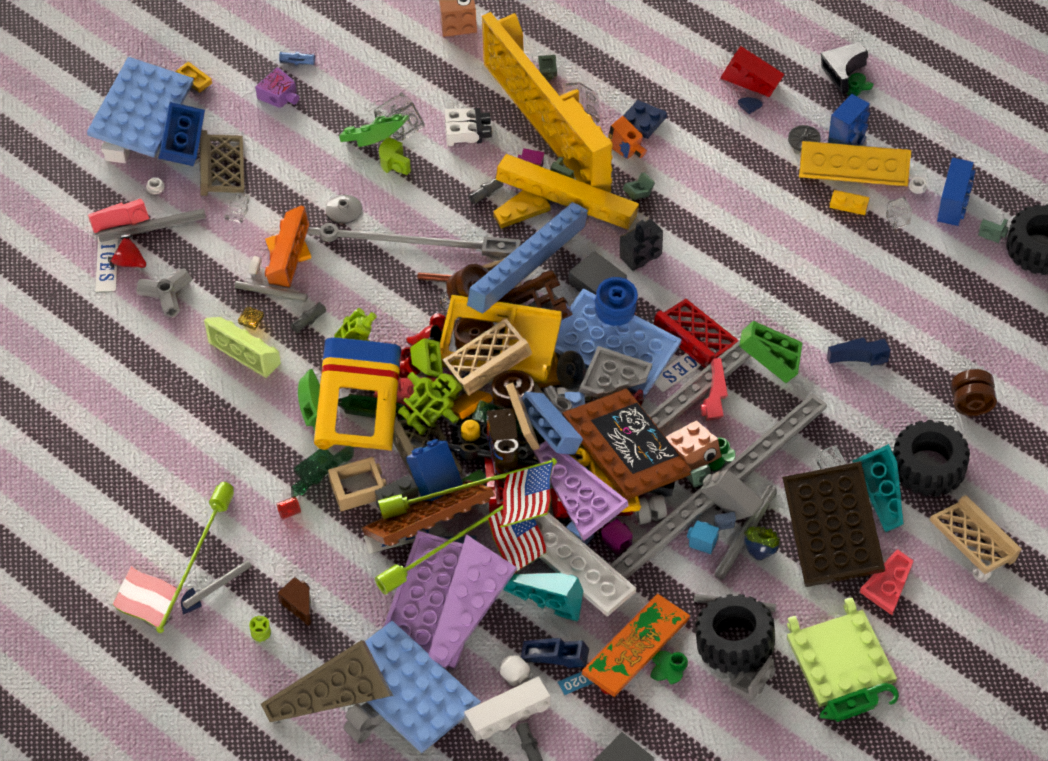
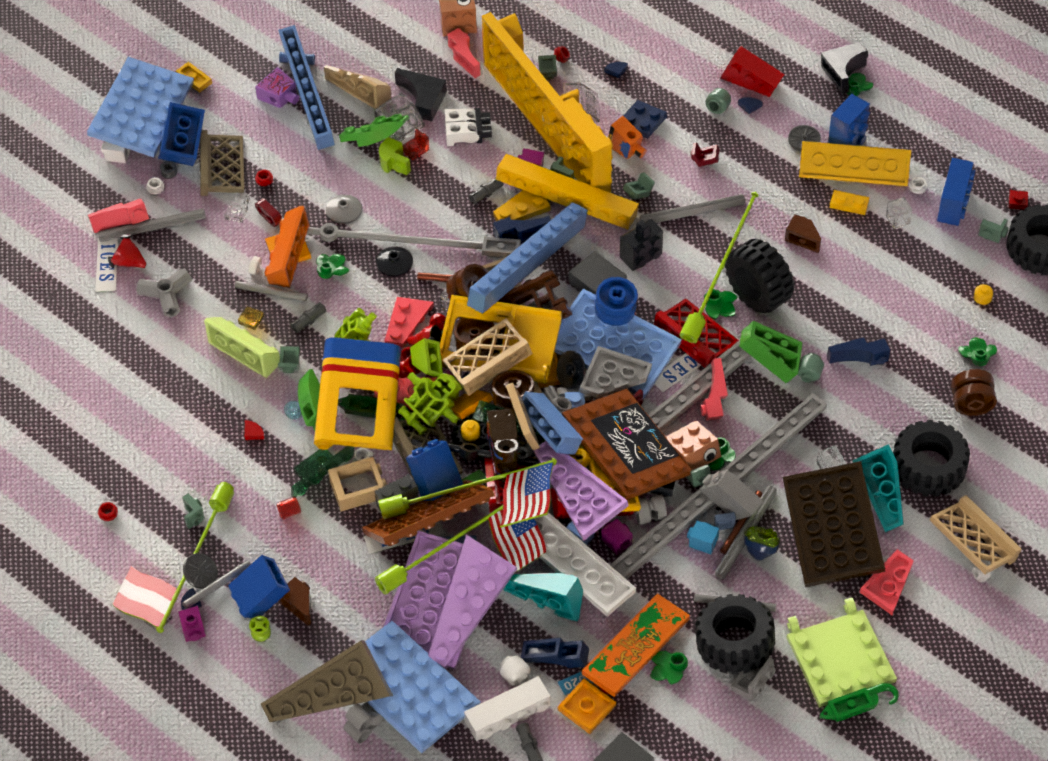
(107, 507): none -> red plate
(168, 165): none -> dark grey bush
(192, 624): none -> magenta brick
(195, 511): none -> sand green bracket
(200, 570): none -> dark grey wheel
(253, 431): none -> red tile
(258, 587): none -> blue brick
(264, 178): none -> red plate
(268, 212): none -> dark red beam
(289, 359): none -> sand green bracket
(292, 410): none -> clear light blue plate
(306, 87): none -> medium blue brick
(331, 265): none -> green plate
(362, 453): none -> white plate
(363, 87): none -> tan wedge
(394, 261): none -> black dish
(405, 319): none -> coral wing
(417, 145): none -> clear red bracket
(426, 89): none -> black arch
(459, 43): none -> coral slope
(518, 229): none -> dark blue slope
(562, 54): none -> red plate
(586, 706): none -> light orange tile
(616, 69): none -> dark blue tile
(695, 209): none -> light grey axle
(695, 322): none -> lime flag
(705, 155): none -> dark red bracket
(718, 101): none -> sand green head
(720, 304): none -> green plate
(735, 531): none -> copper bar
(759, 276): none -> black tyre
(803, 233): none -> reddish brown slope
(810, 367): none -> sand green head
(978, 351): none -> green plate
(983, 294): none -> yellow piece
(1018, 199): none -> red plate

